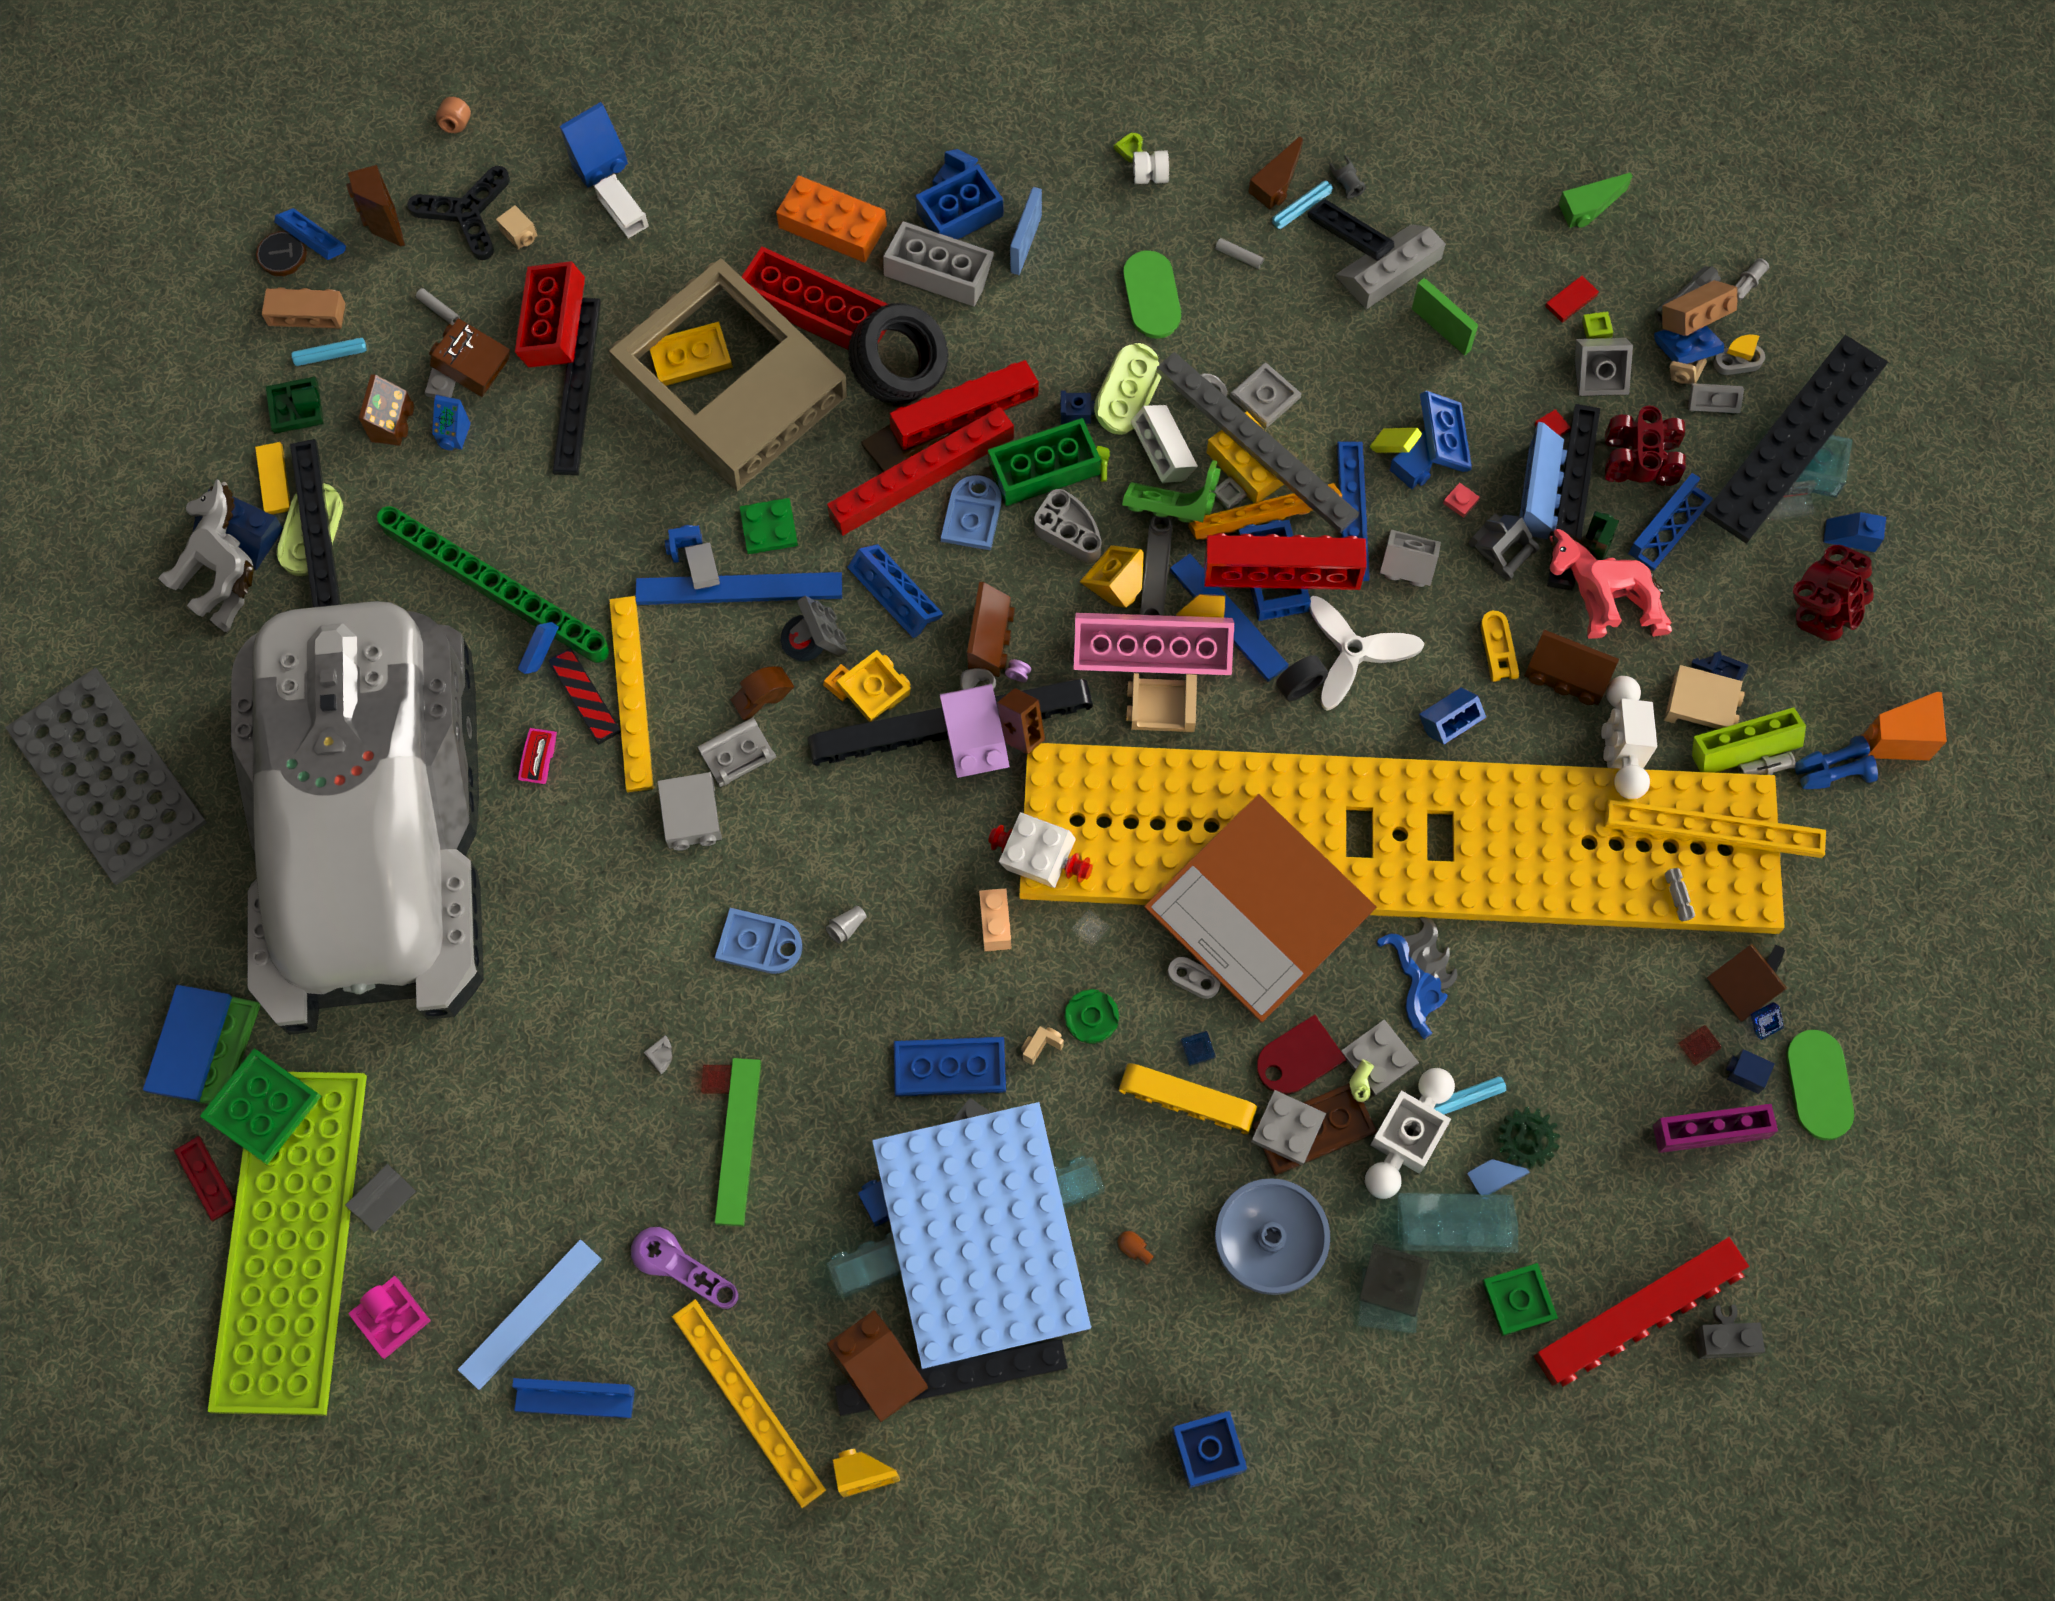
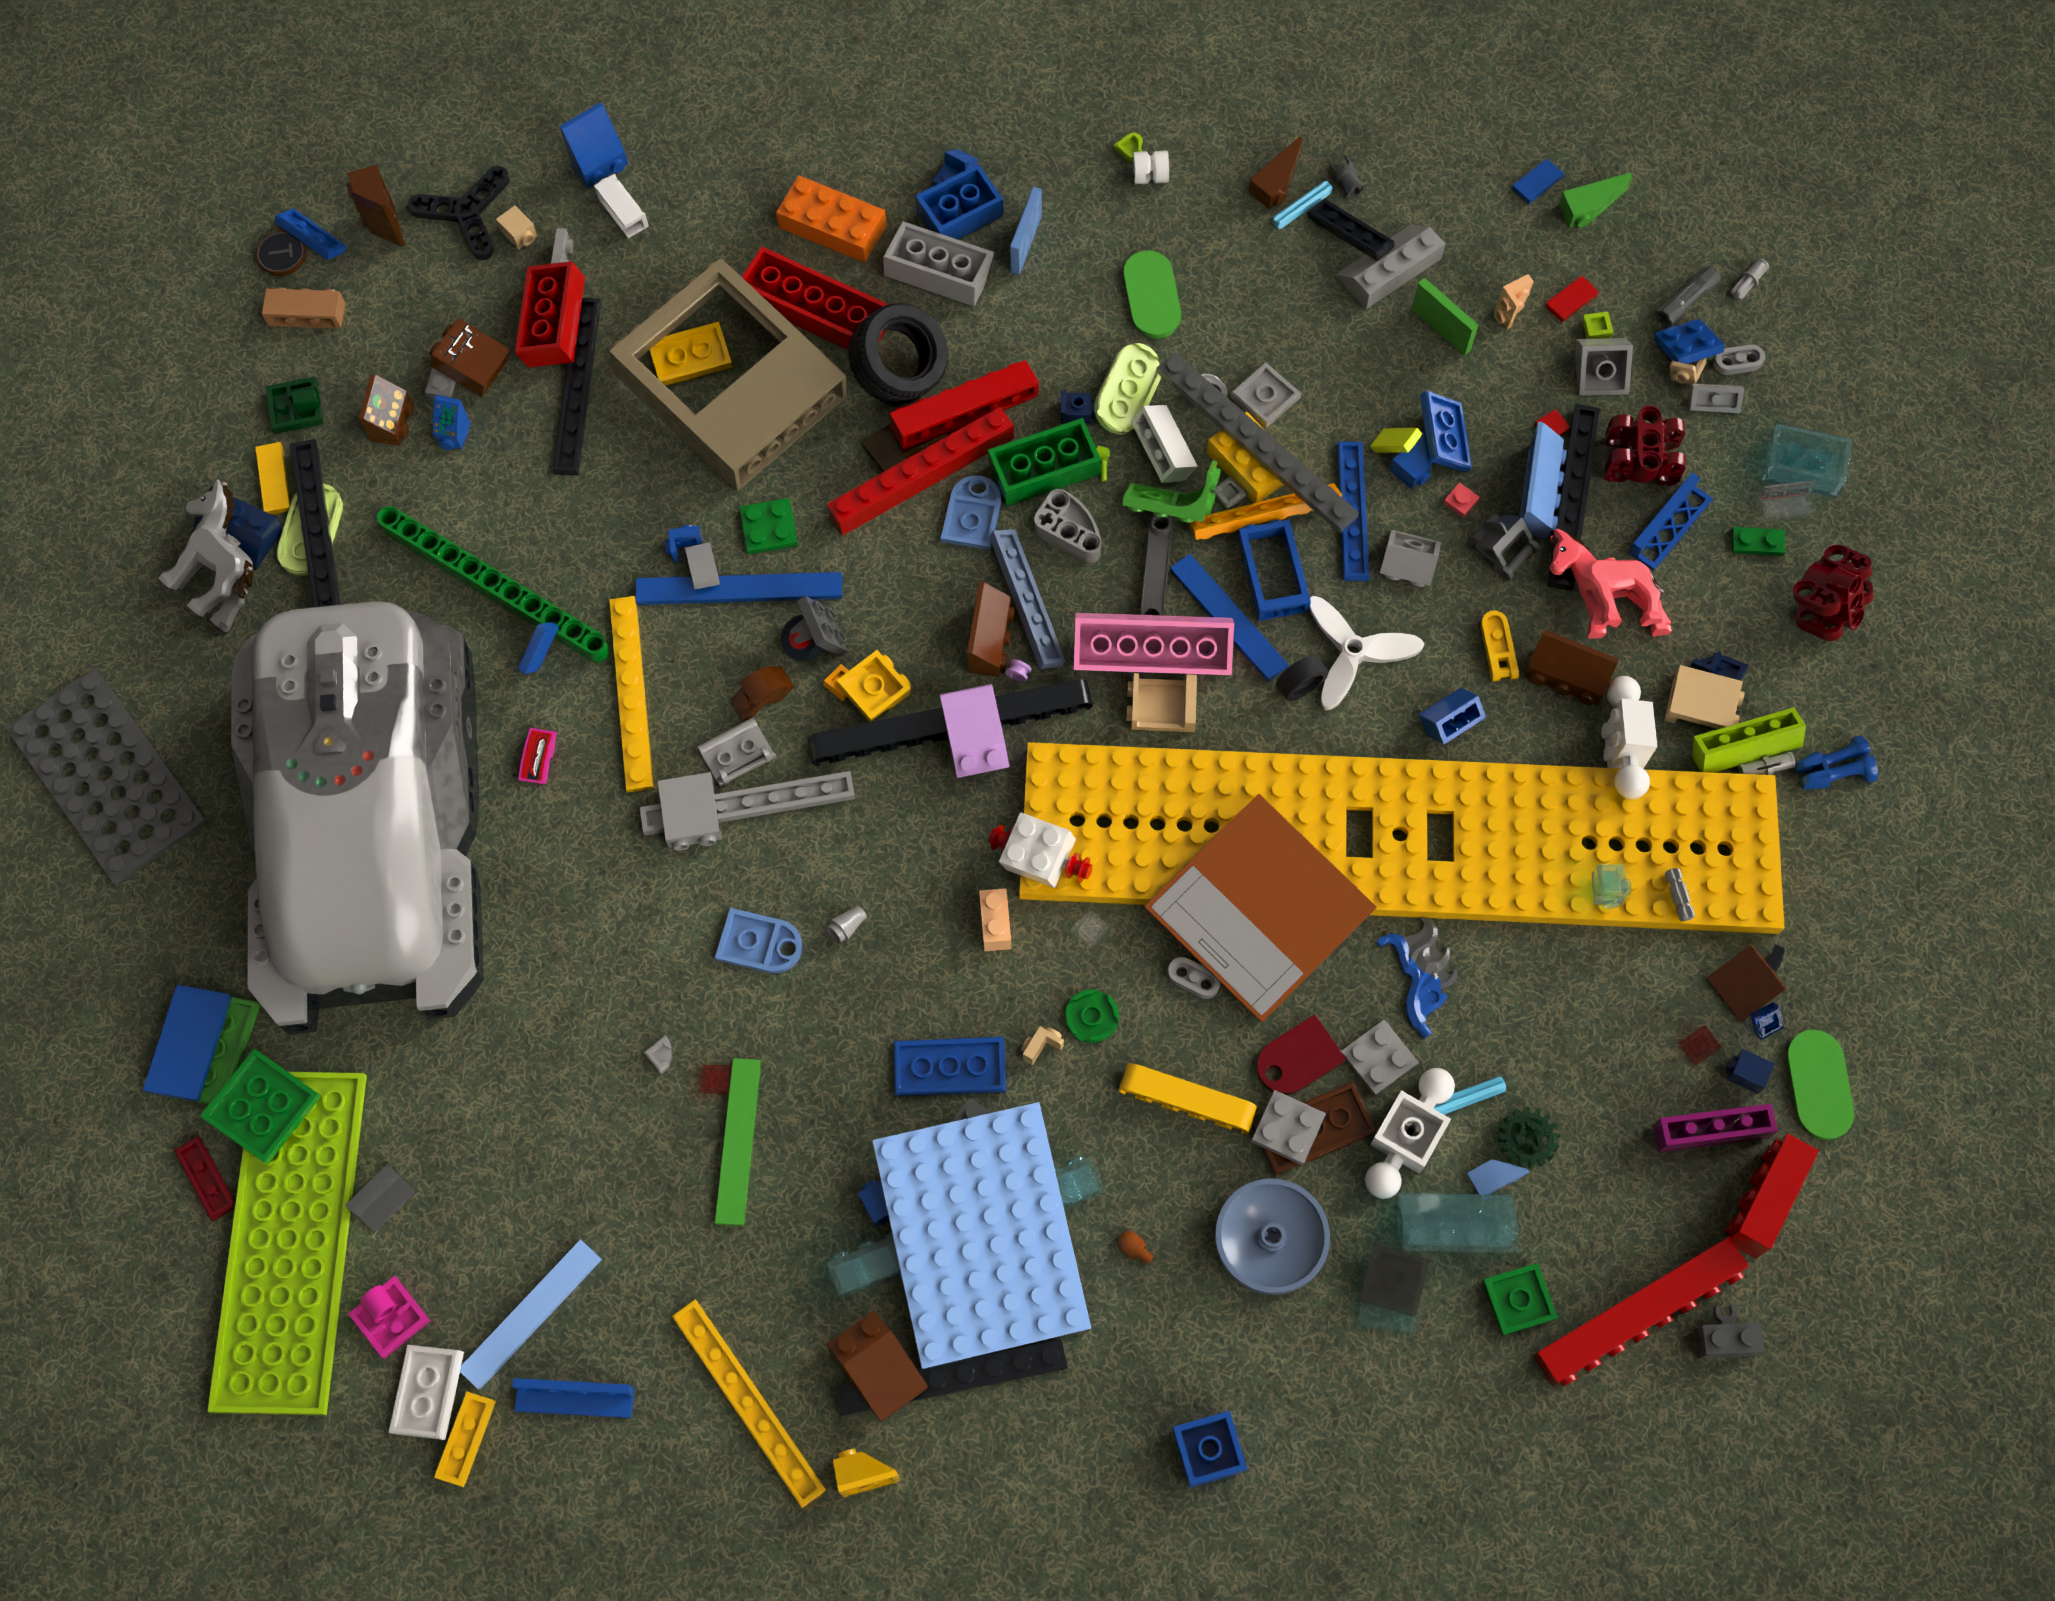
(328, 351): medium azure axle -> none
(426, 1392): none -> white tile
(436, 306): light grey piece -> none
(453, 115): nougat head -> none
(465, 1439): none -> yellow plate
(562, 246): none -> light grey plate
(584, 696): tile -> none
(676, 1264): medium lavender beam -> none
(767, 799): none -> light grey plate
(892, 591): blue fence -> none
(972, 676): light grey piece -> none
(1021, 721): reddish brown brick -> none
(1027, 599): none -> sand blue plate
(1117, 575): yellow slope -> none
(1198, 1048): clear blue tile -> none
(1204, 606): yellow slope -> none
(1239, 253): light grey piece -> none
(1284, 562): red brick -> none
(1359, 1081): yellowish green arm -> none
(1512, 300): none -> light nougat bracket
(1537, 181): none -> blue tile
(1601, 532): dark green bracket -> none
(1610, 885): none -> clear light blue brick
(1699, 308): medium nougat brick -> none
(1715, 828): yellow tile -> none
(1744, 346): yellow tile -> none
(1758, 541): none -> green plate
(1771, 1196): none -> red brick
(1795, 439): black plate -> none
(1856, 531): blue slope -> none
(1909, 730): orange slope -> none

